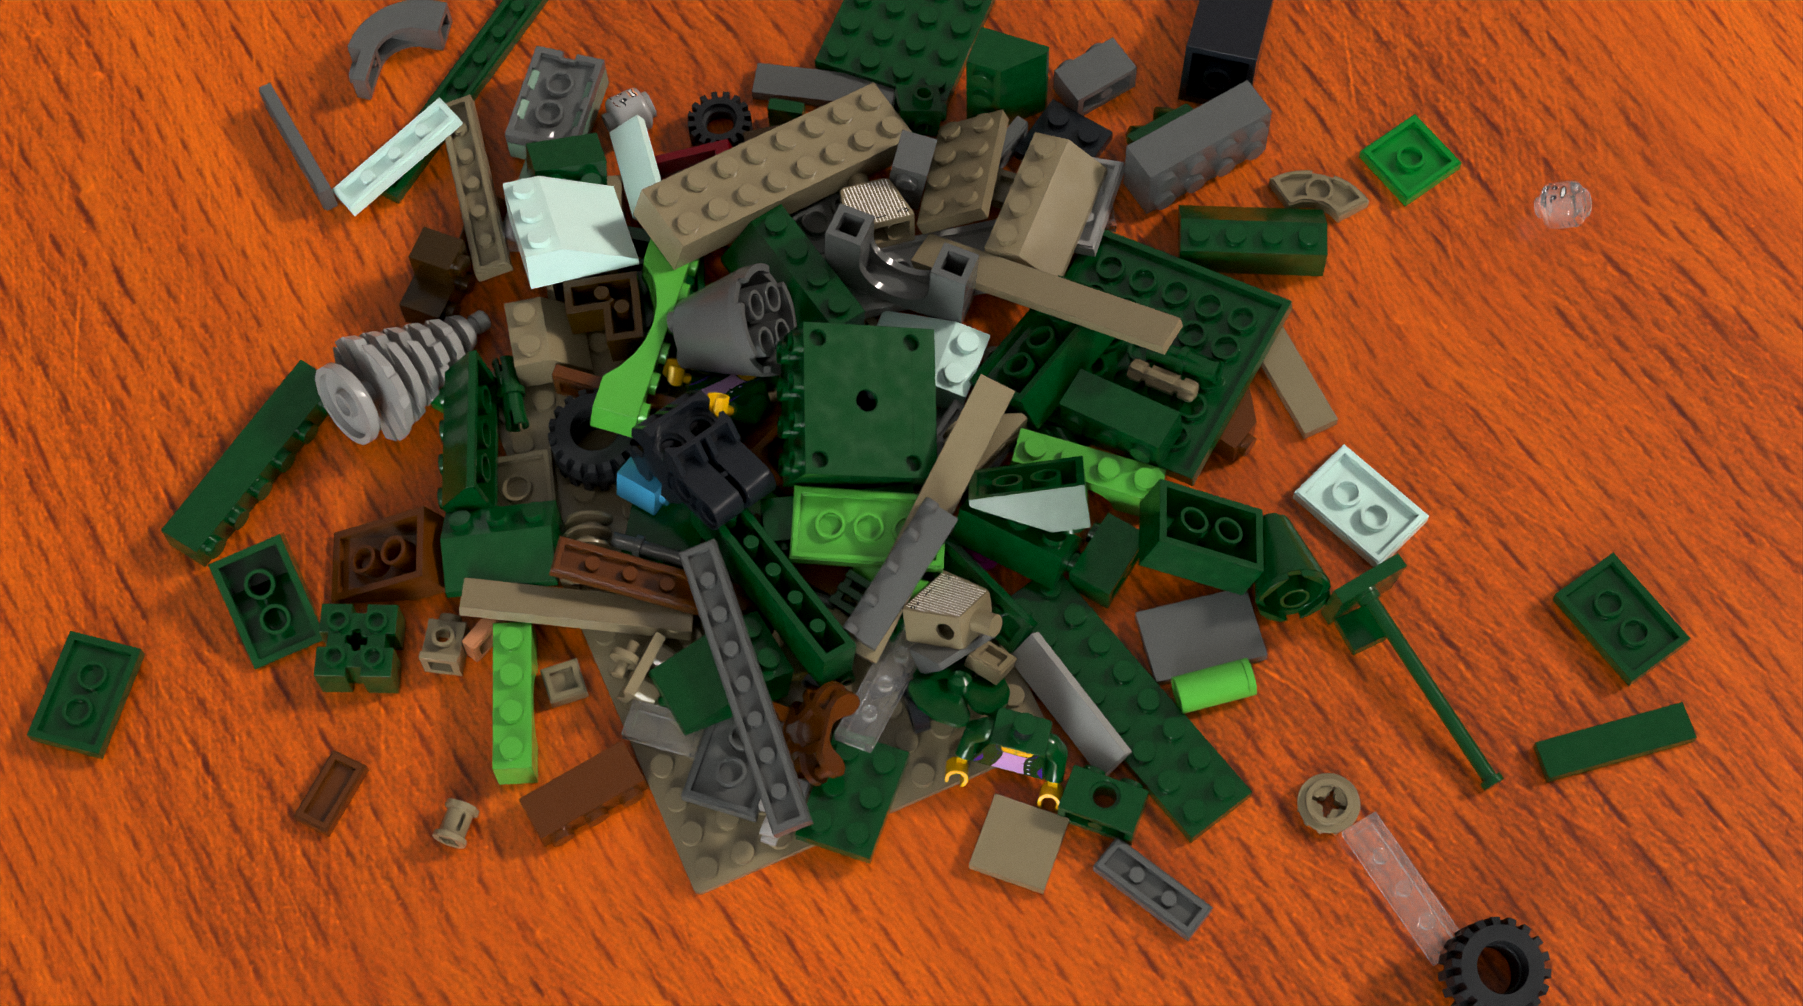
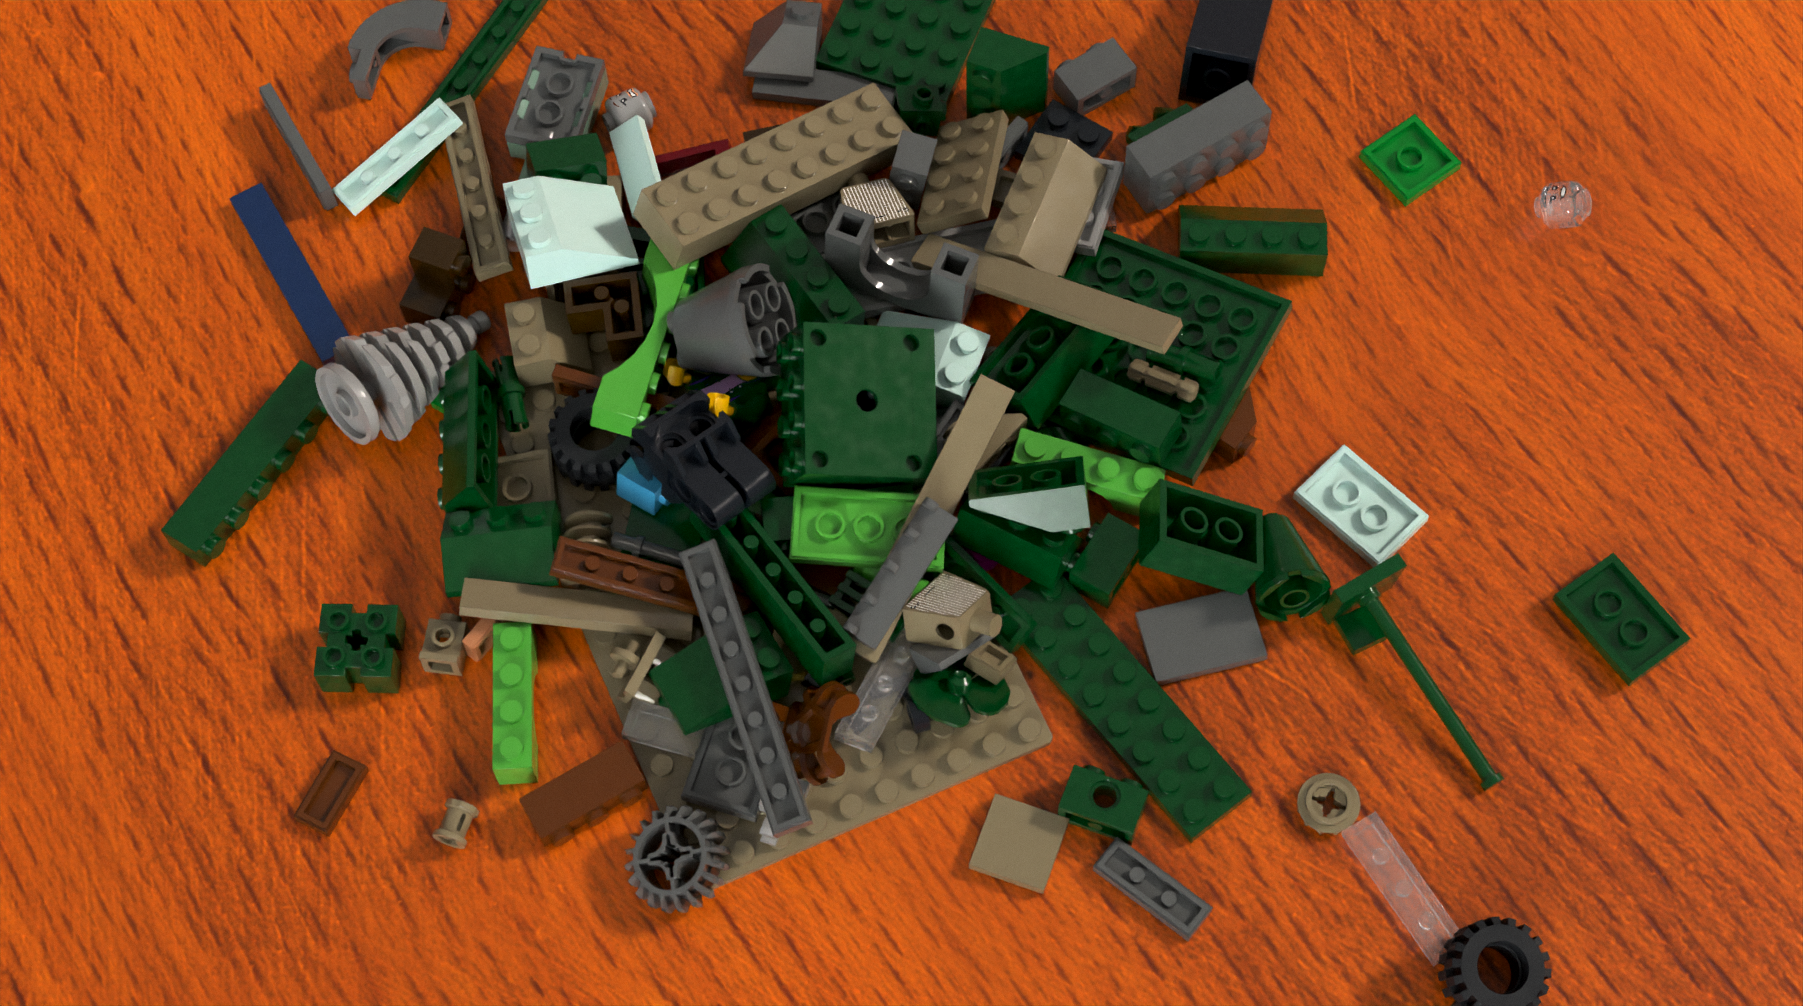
(86, 694): dark green plate -> none
(268, 600): dark green slope -> none
(290, 270): none -> dark blue tile
(389, 559): reddish brown slope -> none
(564, 683): dark tan tile -> none
(669, 830): none -> dark grey gear
(715, 109): black tyre -> none
(783, 111): dark green tile -> none
(786, 42): none -> dark grey slope
(854, 807): dark green plate -> none
(1014, 744): dark green torso -> none
(1070, 704): light grey tile -> none
(1214, 685): bright green pin -> none
(1297, 387): dark tan tile -> none
(1318, 191): dark tan tile -> none
(1614, 742): dark green tile -> none

